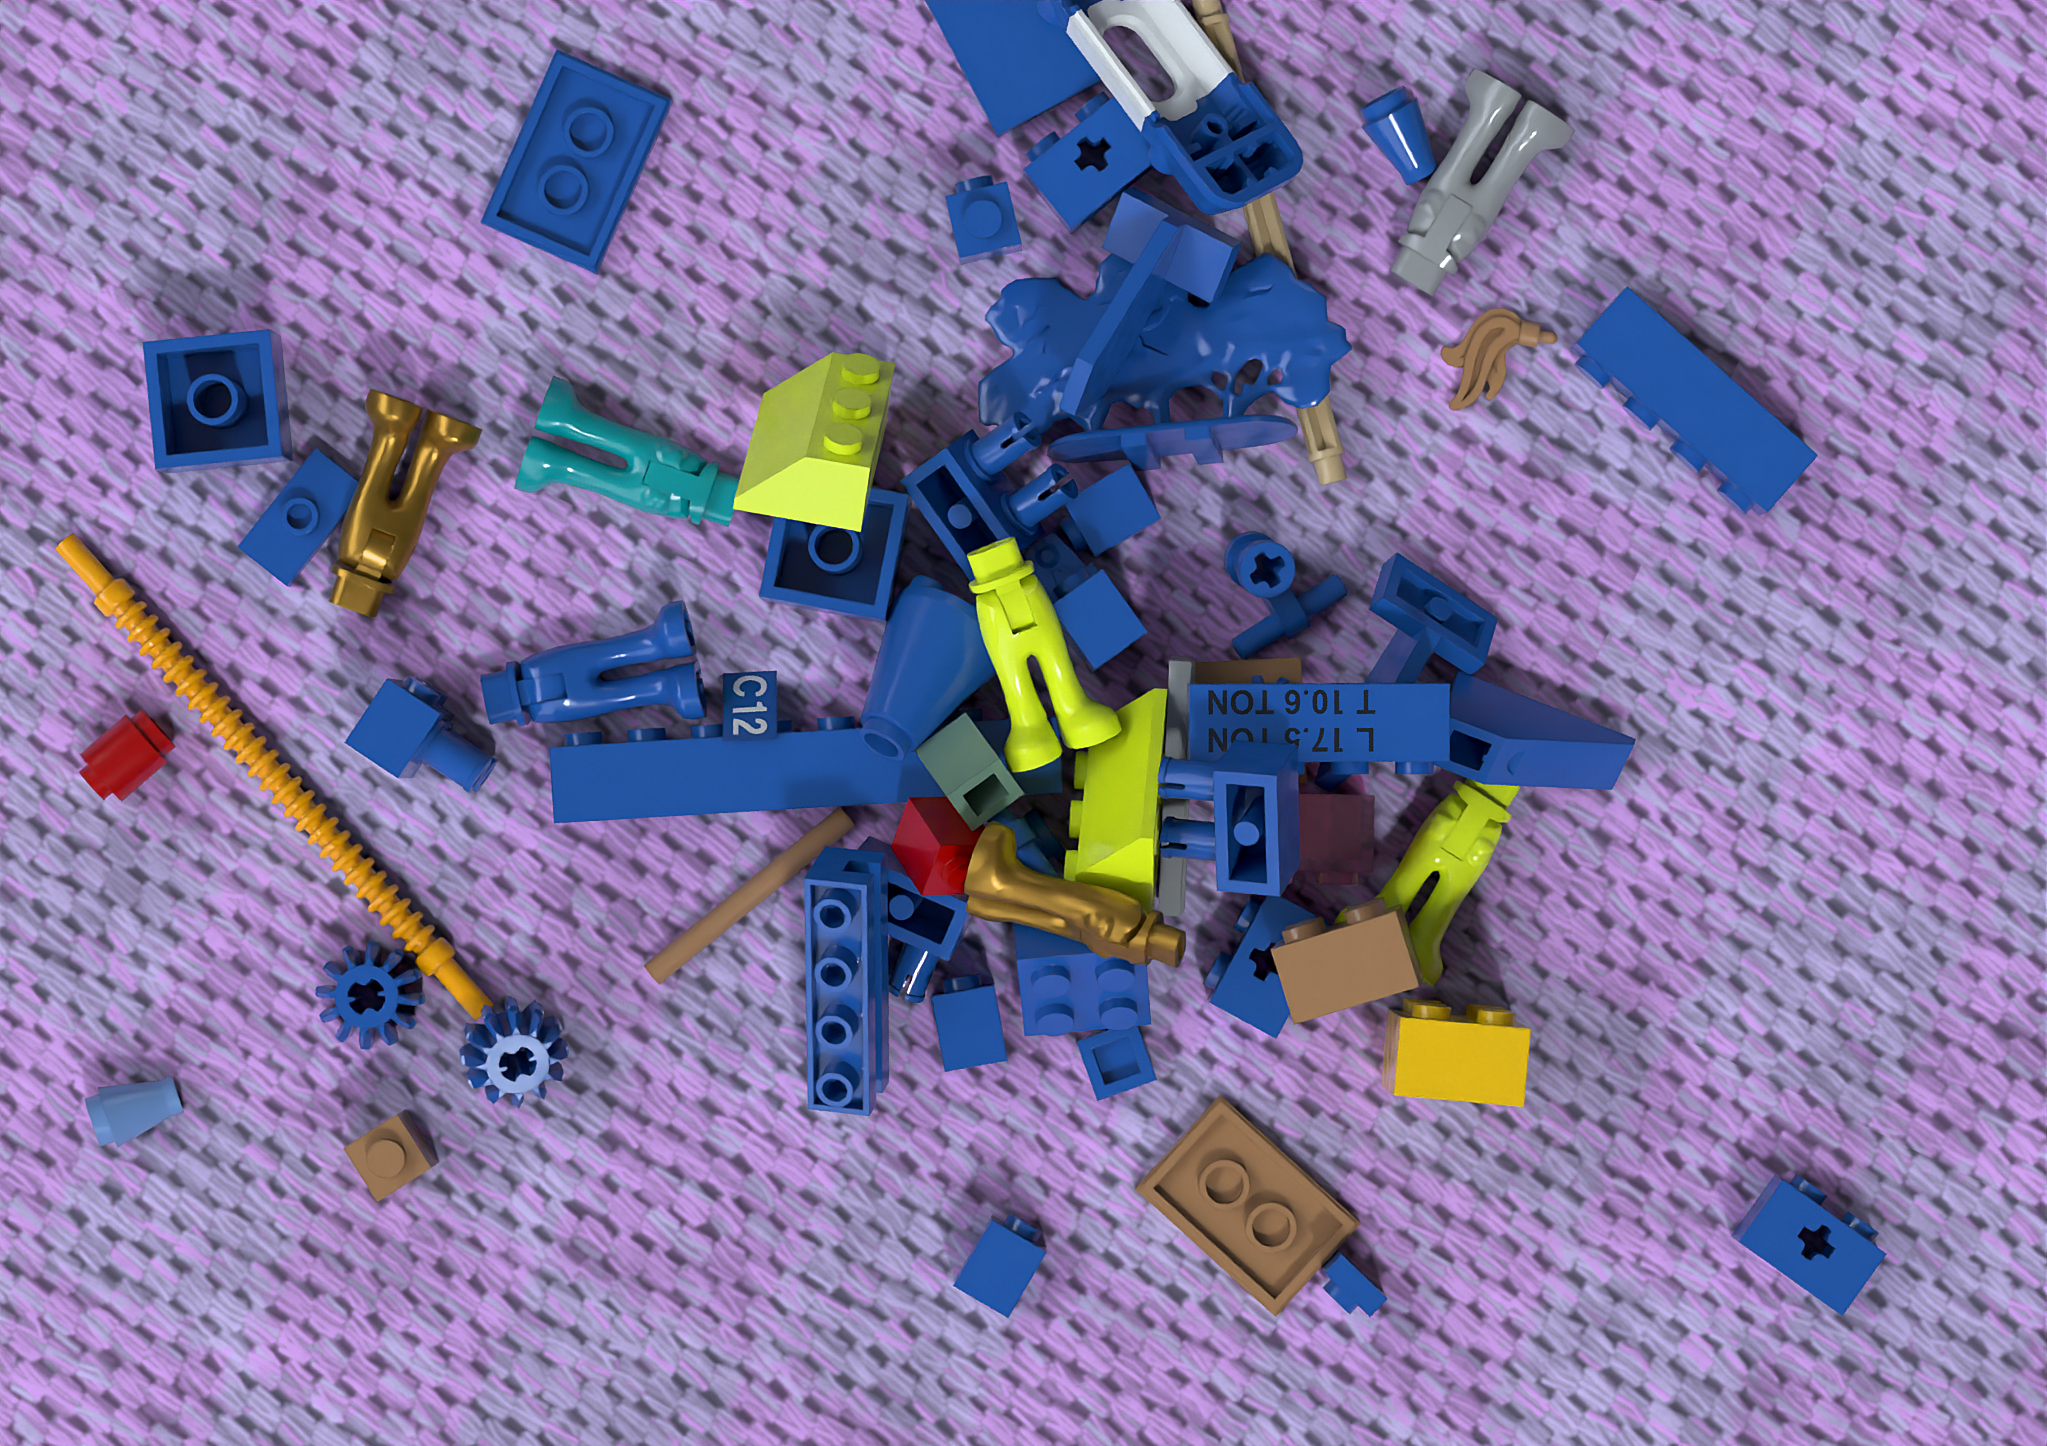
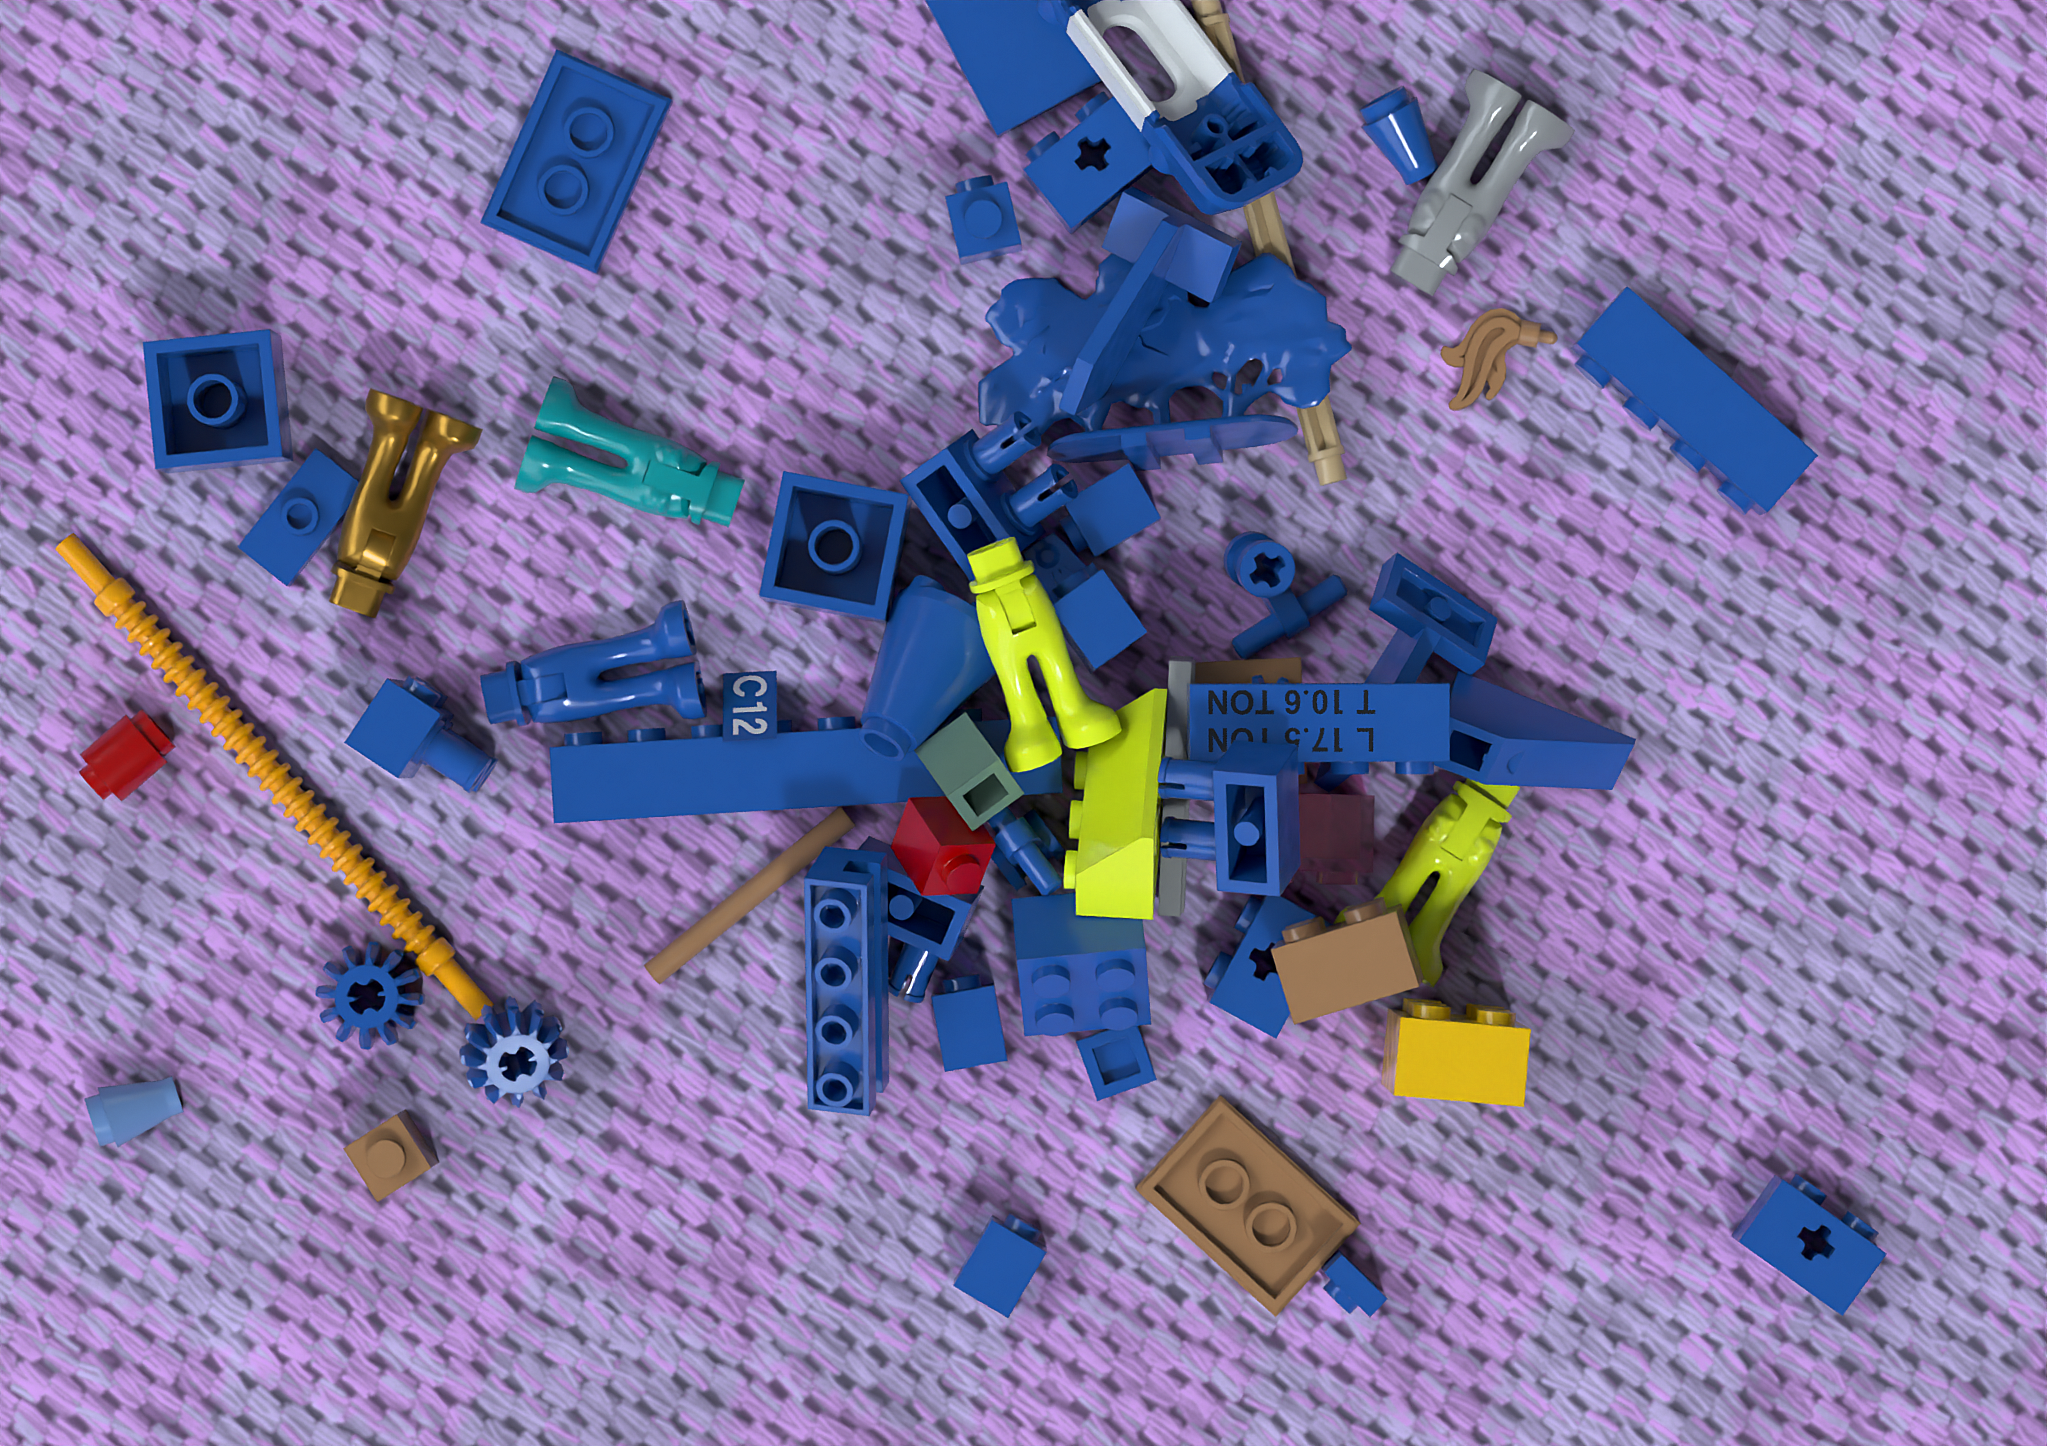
(818, 442): neon yellow slope -> none
(1091, 914): pearl gold piece -> none

